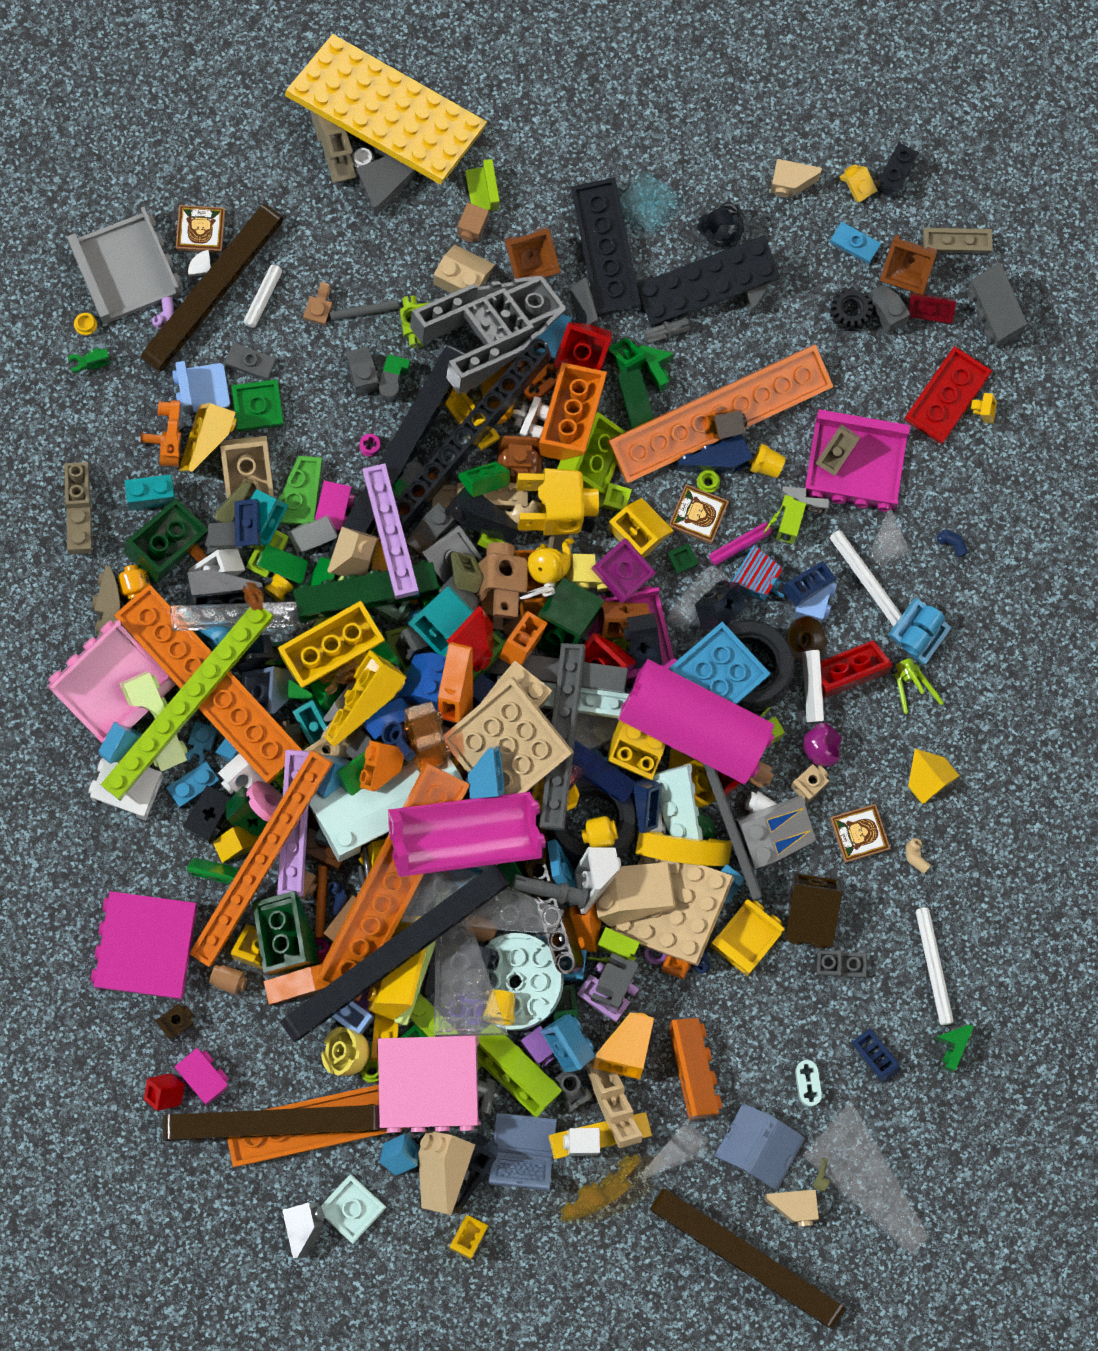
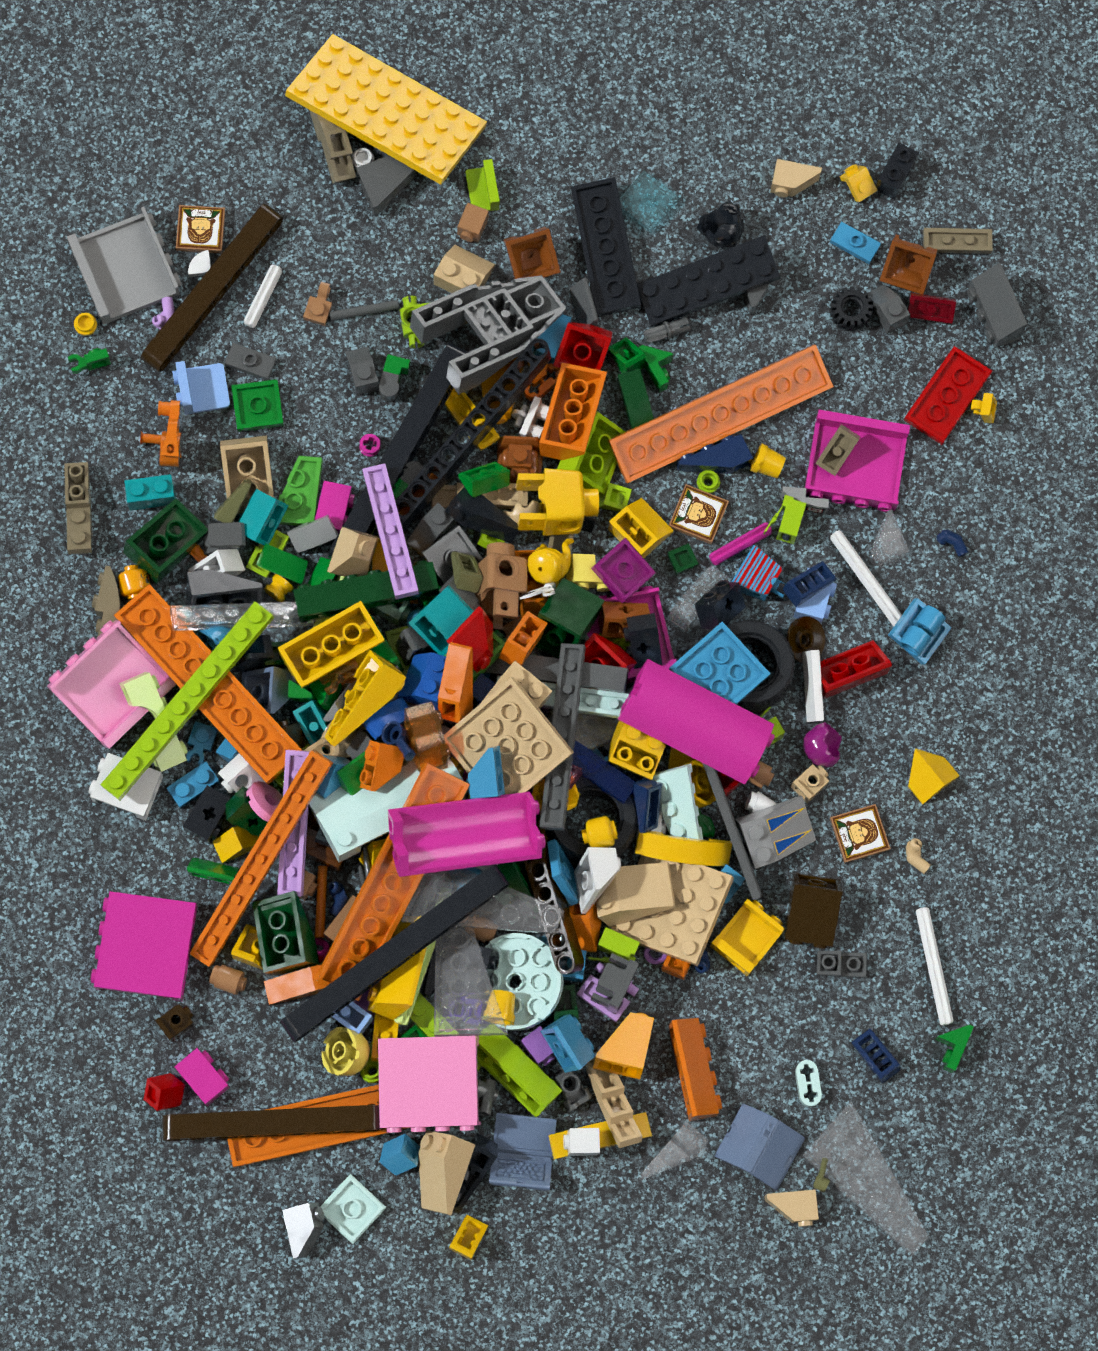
(118, 742): dark azure slope -> none
(207, 432): yellow slope -> none
(247, 524): dark blue plate -> none
(253, 596): dark orange axle -> none
(561, 892): dark grey pin -> none
(594, 1198): clear yellow slope -> none
(728, 424): dark brown brick -> none
(748, 1259): dark brown beam -> none
(909, 671): lime plant -> none

